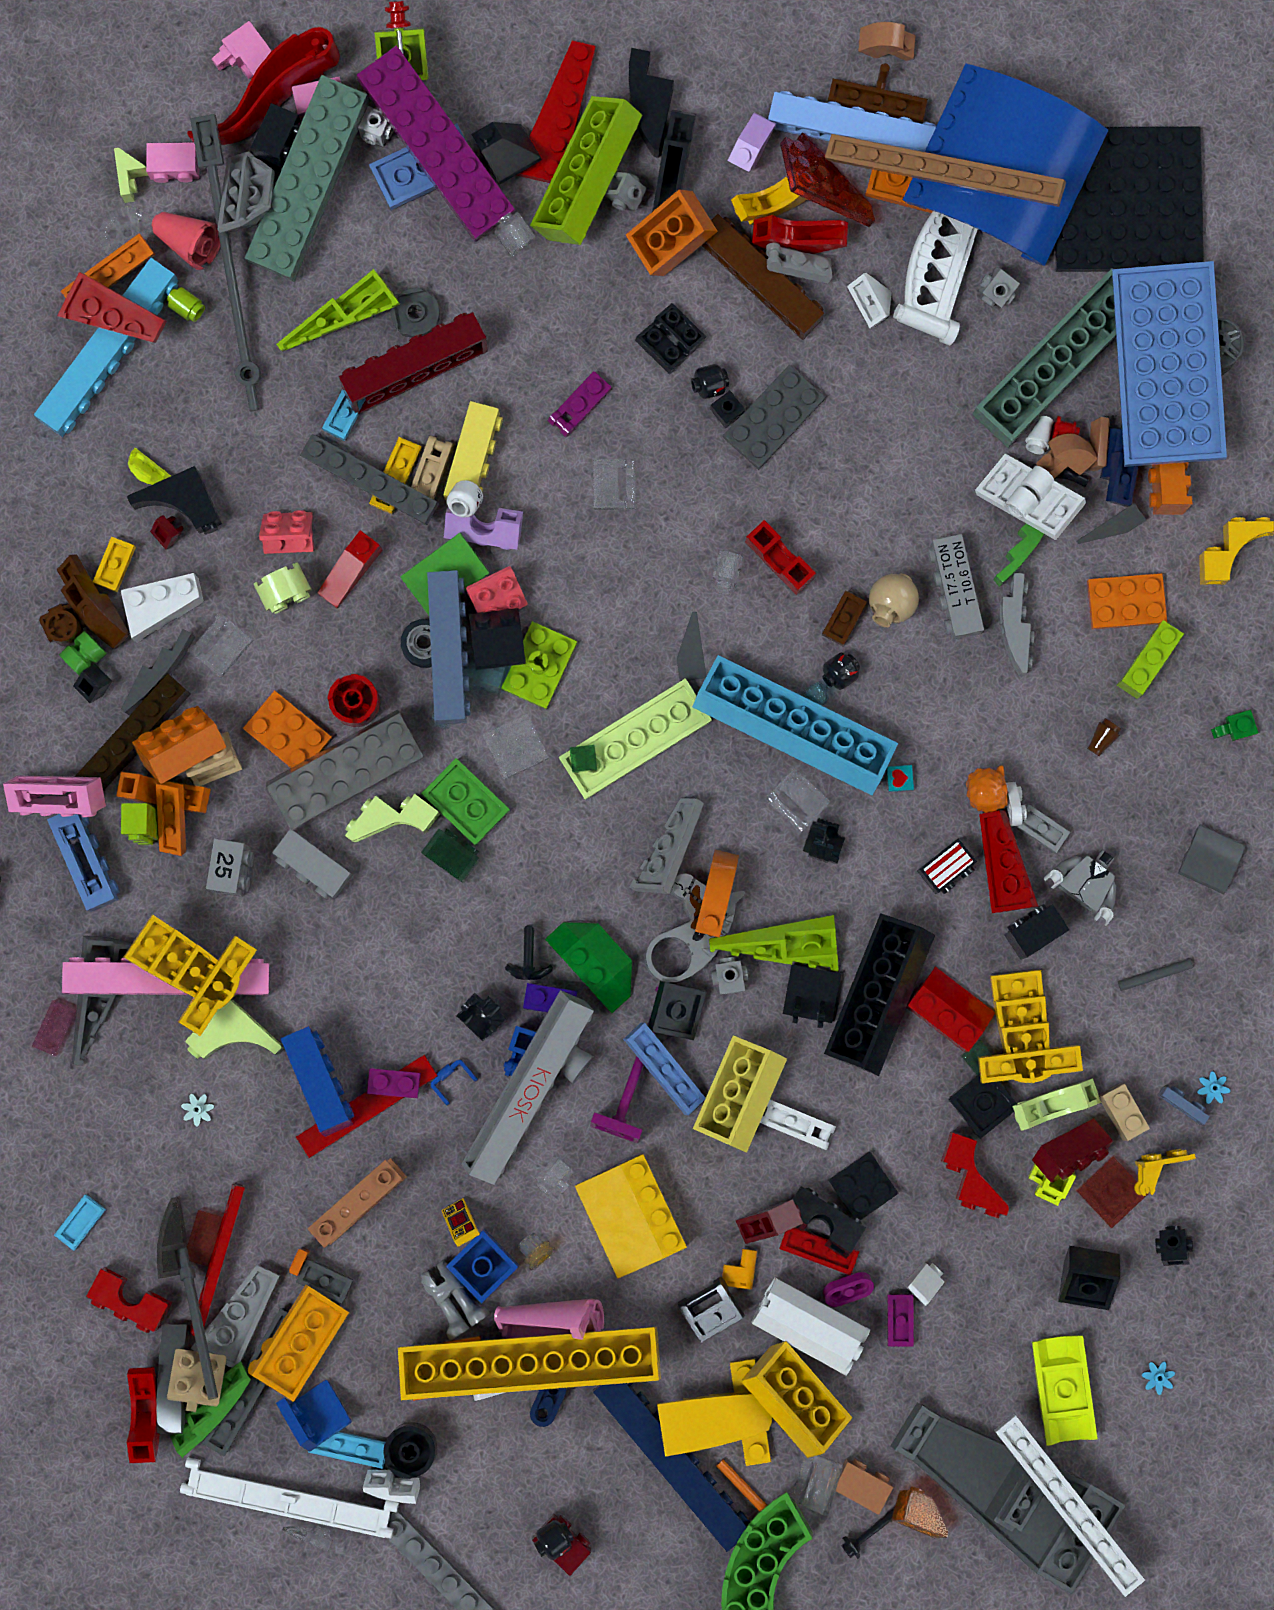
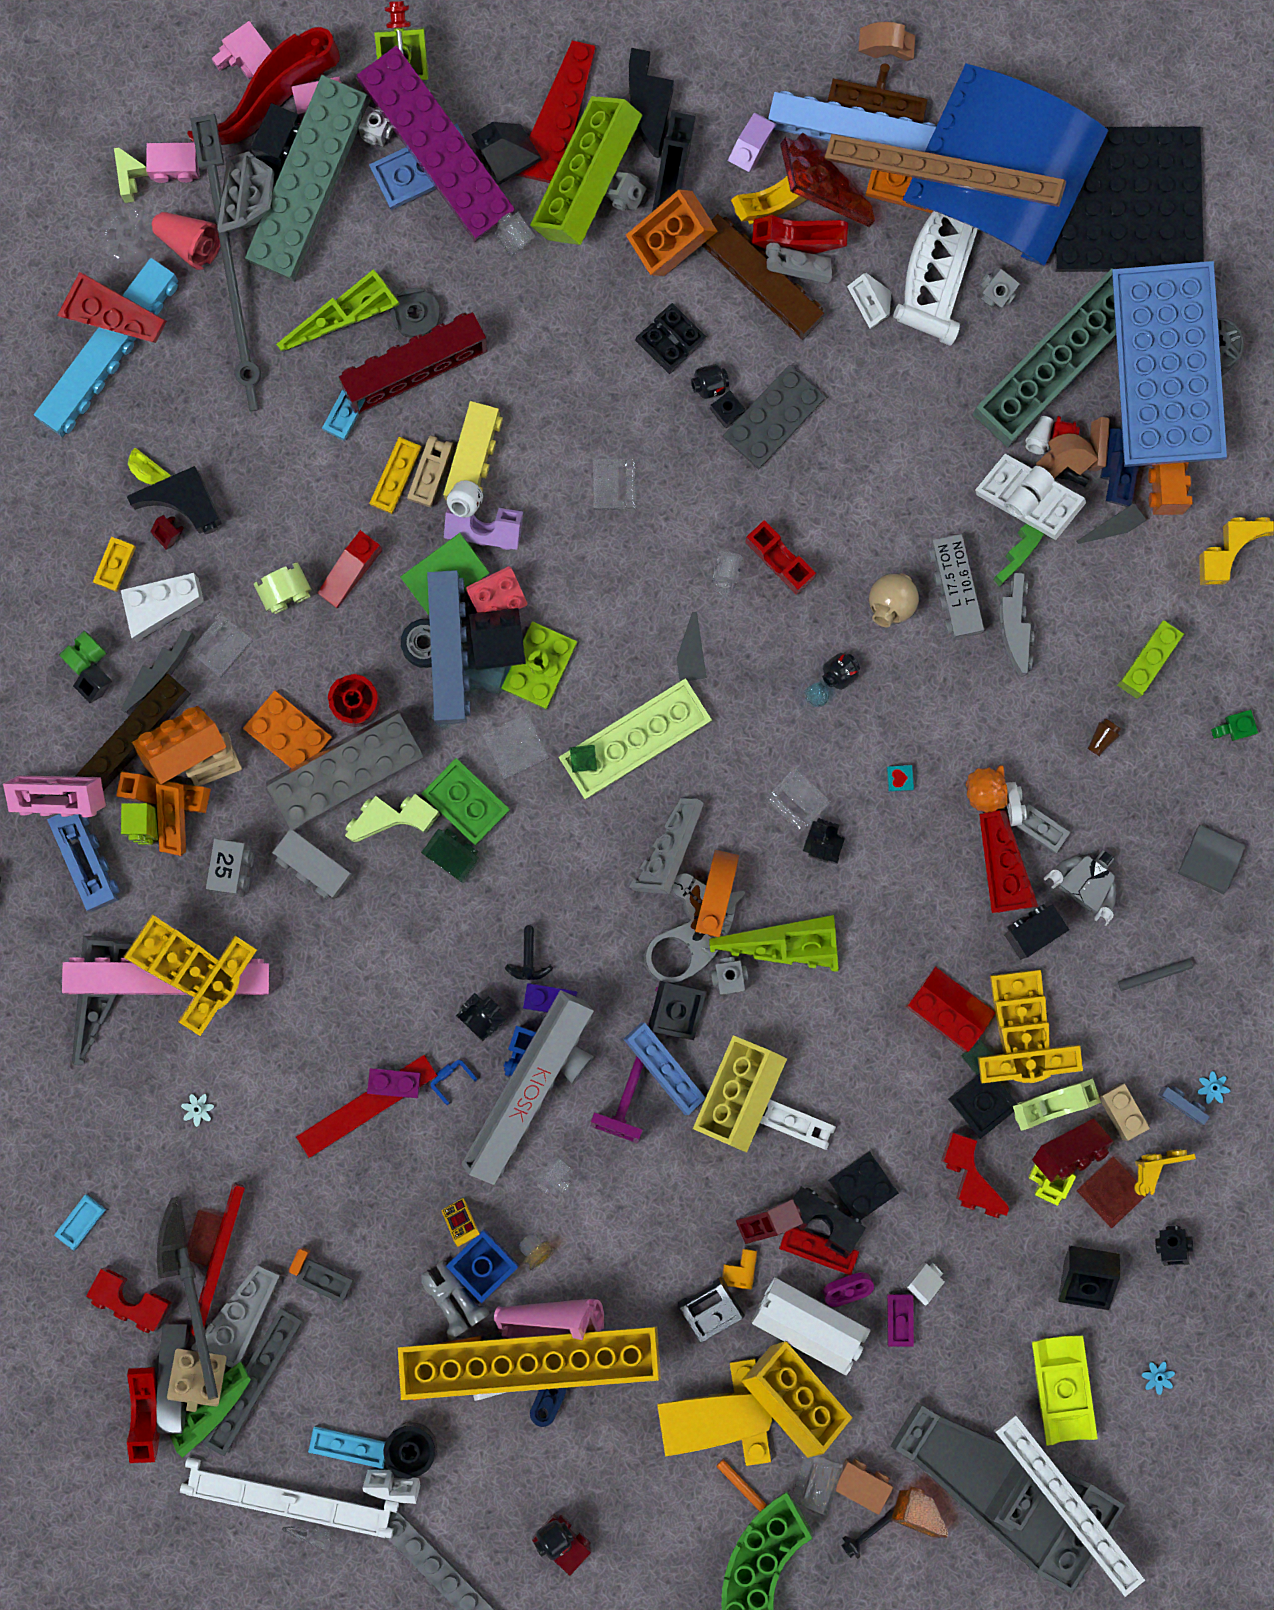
(54, 1028): clear pink tile -> none
(61, 625): reddish brown piece -> none
(93, 608): reddish brown slope -> none
(119, 263): orange plate -> none
(185, 304): lime brick -> none
(230, 1026): yellowish green arch -> none
(287, 532): coral bracket -> none
(298, 1343): light orange hinge -> none
(315, 1415): blue bracket -> none
(316, 1081): blue brick -> none
(357, 1202): nougat fence -> none
(369, 479): dark grey plate -> none
(580, 403): magenta plate -> none
(595, 960): green wedge -> none
(630, 1216): yellow slope -> none
(679, 1470): dark blue brick -> none
(795, 725): medium azure brick -> none
(811, 994): black plate -> none
(844, 618): reddish brown plate -> none
(879, 994): black brick -> none
(947, 866): brick -> none
(1126, 601): orange plate -> none

